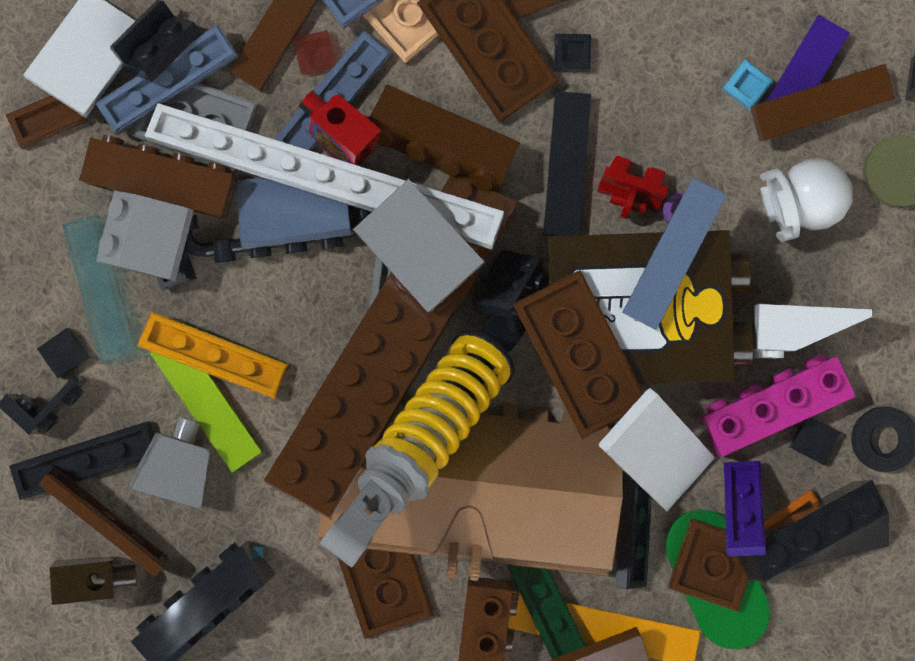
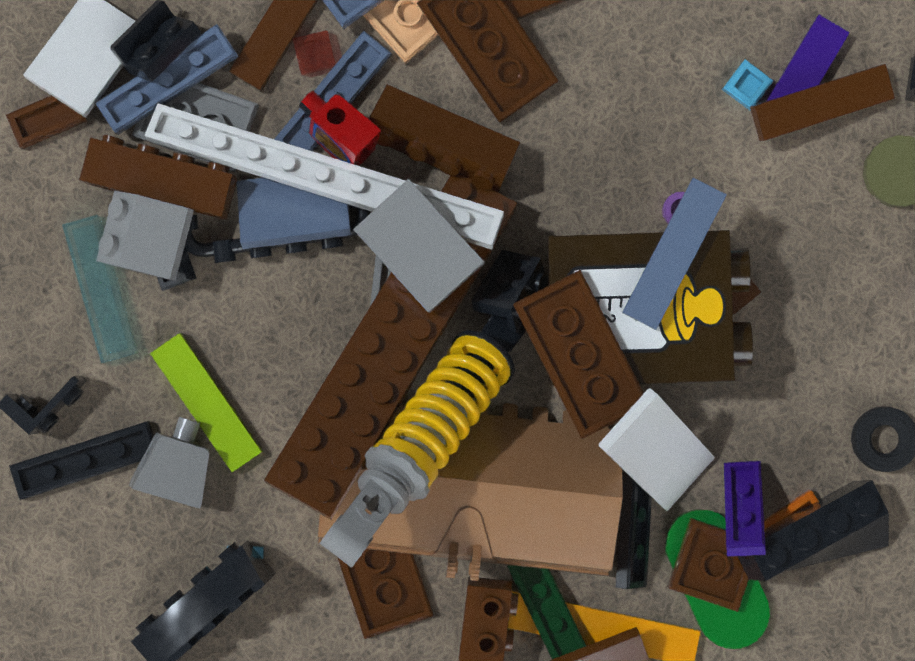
(63, 353): black tile -> none
(72, 582): dark brown torso -> none
(104, 521): reddish brown tile -> none
(212, 355): light orange tile -> none
(566, 164): black tile -> none
(572, 52): black tile -> none
(632, 191): red hips -> none
(777, 405): dark pink brick -> none
(790, 328): white slope -> none
(809, 196): white tile -> none
(814, 440): black tile -> none

